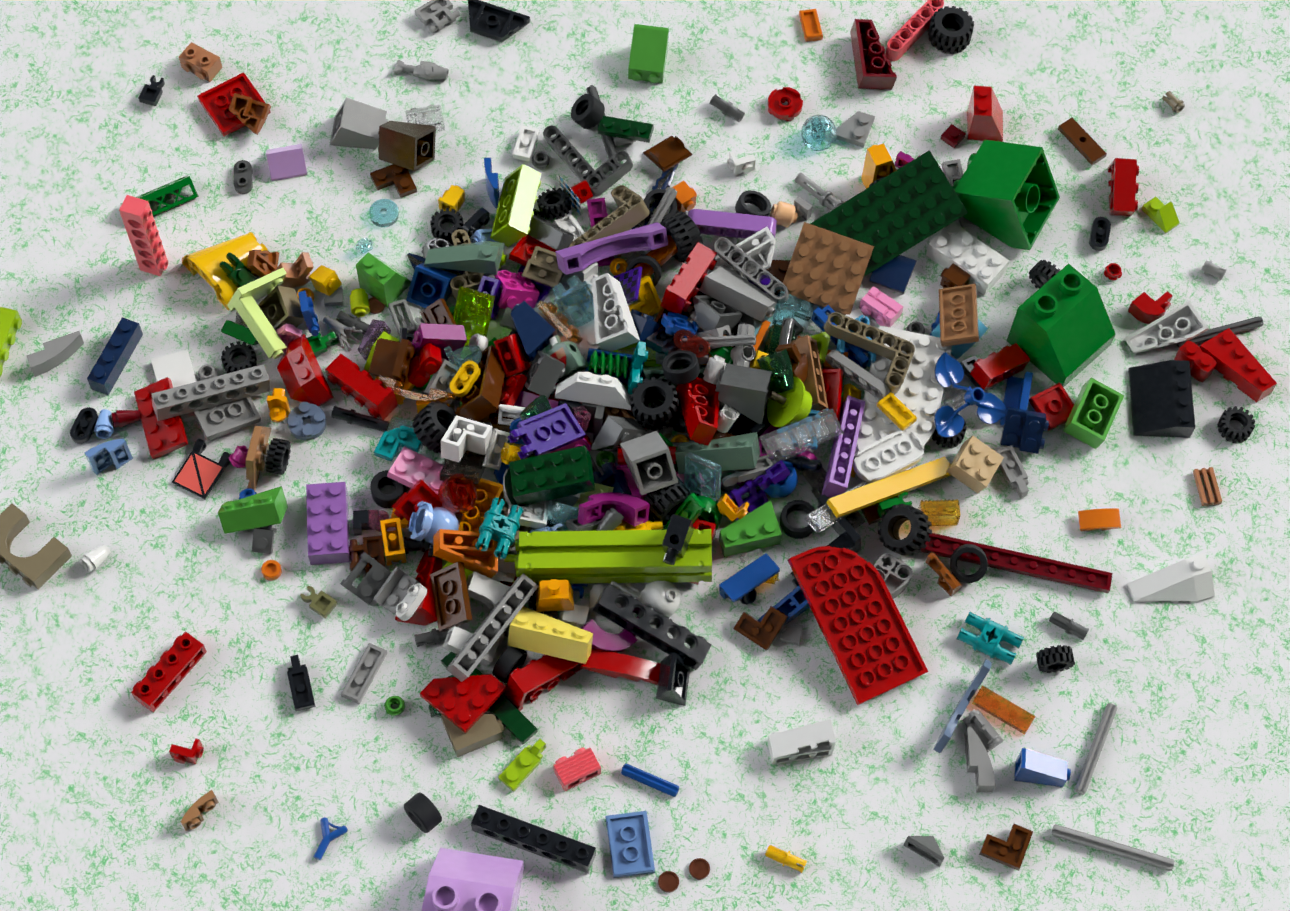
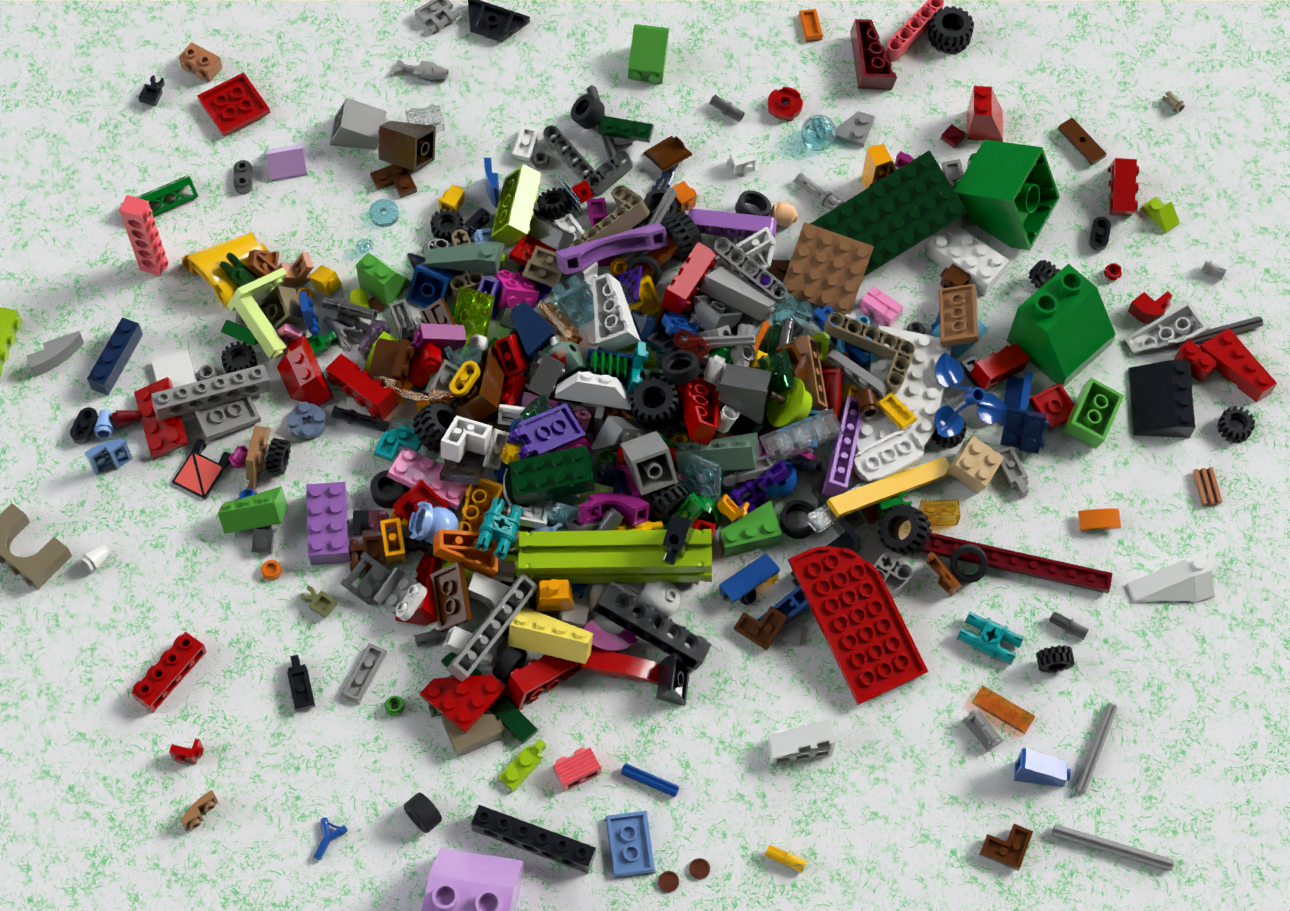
(250, 112): dark orange slope -> none
(278, 405): light orange hips -> none
(342, 306): none -> dark grey pin
(457, 494): clear red cylinder -> none
(803, 208): light grey plate -> none
(867, 402): none -> reddish brown brick
(894, 273): dark blue slope -> none
(926, 847): dark grey slope -> none
(952, 722): sand blue tile -> none
(979, 762): light grey slope -> none

